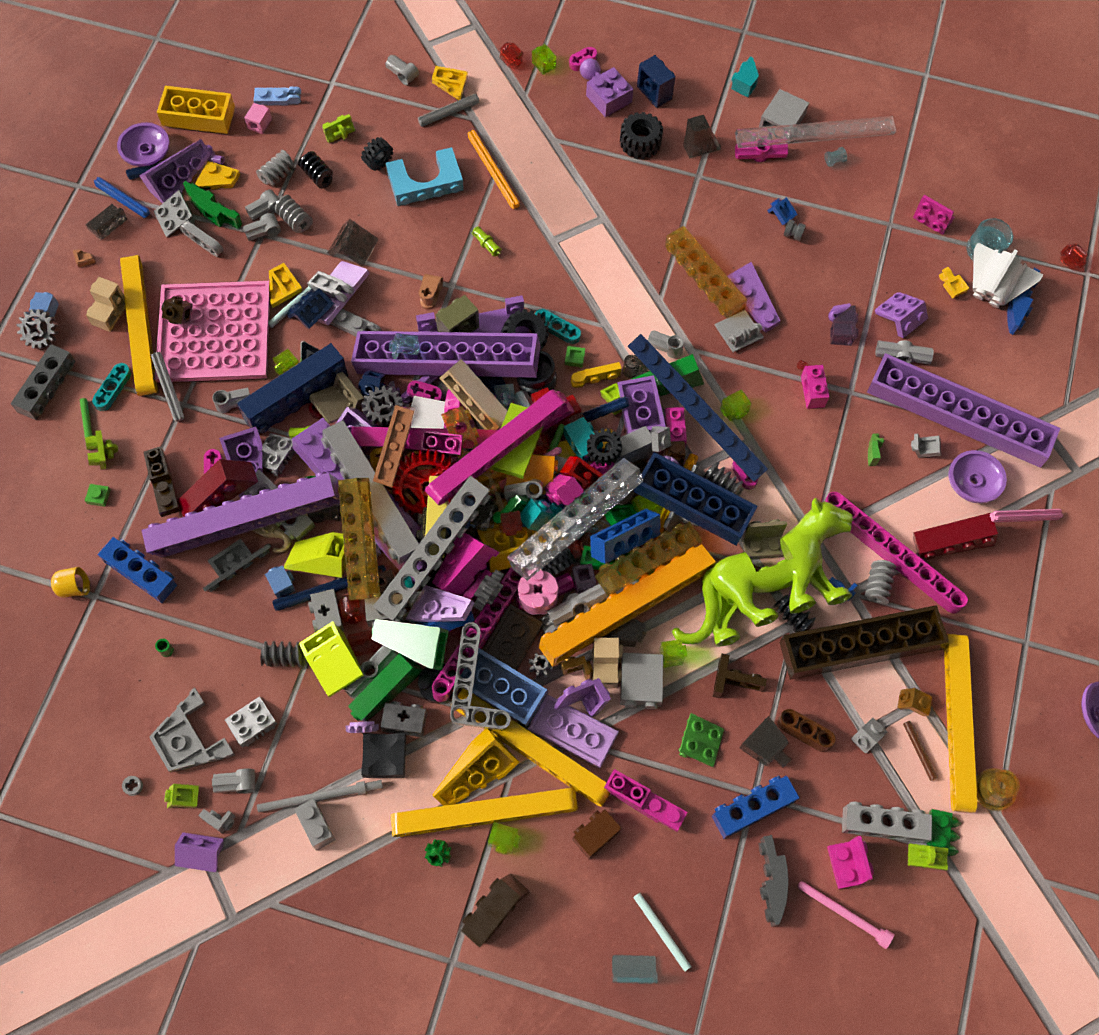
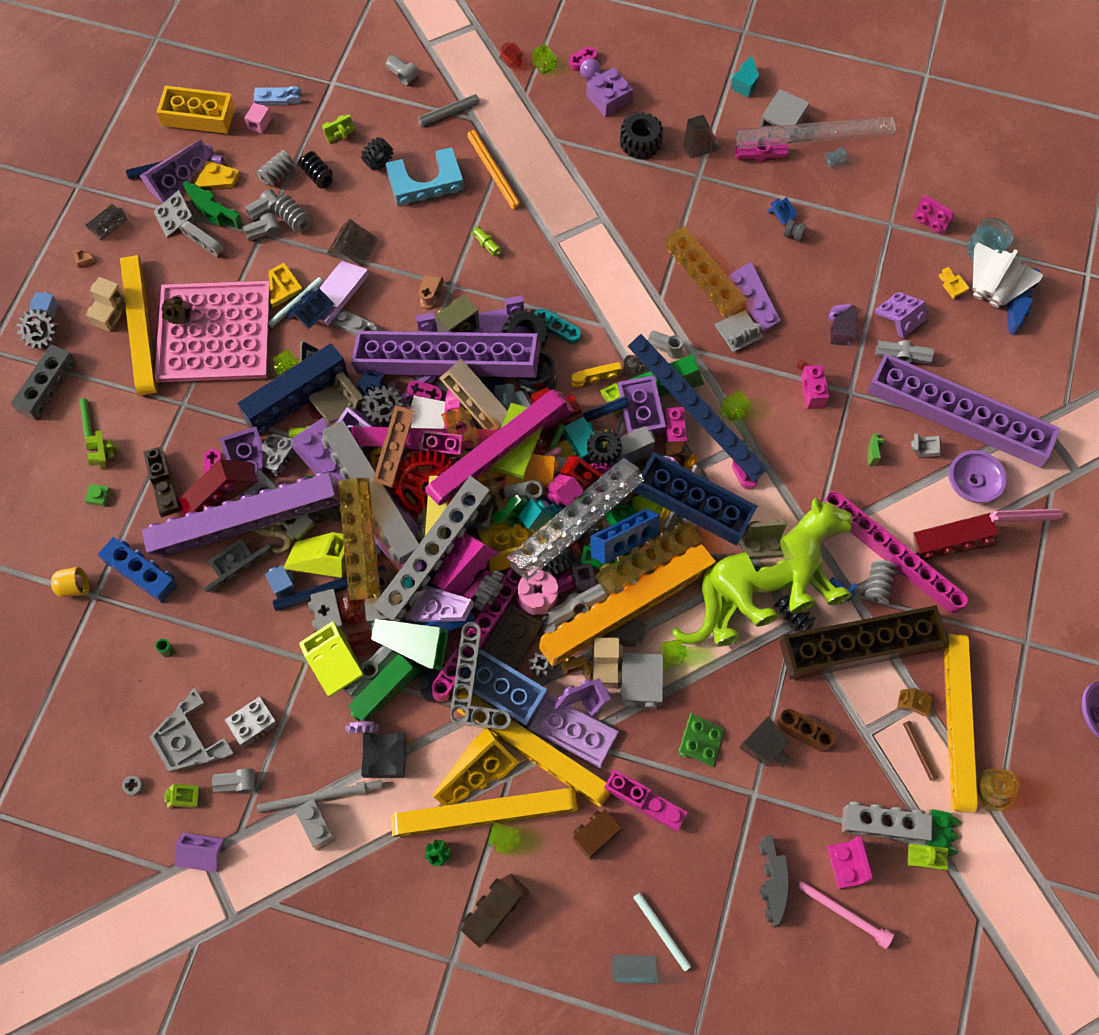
(111, 395): teal beam -> none
(122, 197): blue axle -> none
(143, 144): medium lavender dish -> none
(167, 387): light grey axle -> none
(213, 819): light grey bracket -> none
(231, 399): light grey piece -> none
(282, 655): flat silver piece -> none
(330, 286): light grey hinge -> none
(404, 344): clear light blue bracket -> none
(412, 726): flat silver brick -> none
(450, 80): yellow wing -> none
(510, 523): clear red bracket -> none
(574, 356): bright green plate -> none
(656, 81): dark blue brick -> none
(660, 438): light grey bracket -> none
(723, 480): flat silver piece -> none
(735, 678): dark brown bracket -> none
(785, 796): blue brick -> none
(869, 735): light grey bracket -> none
(1073, 256): clear red head -> none

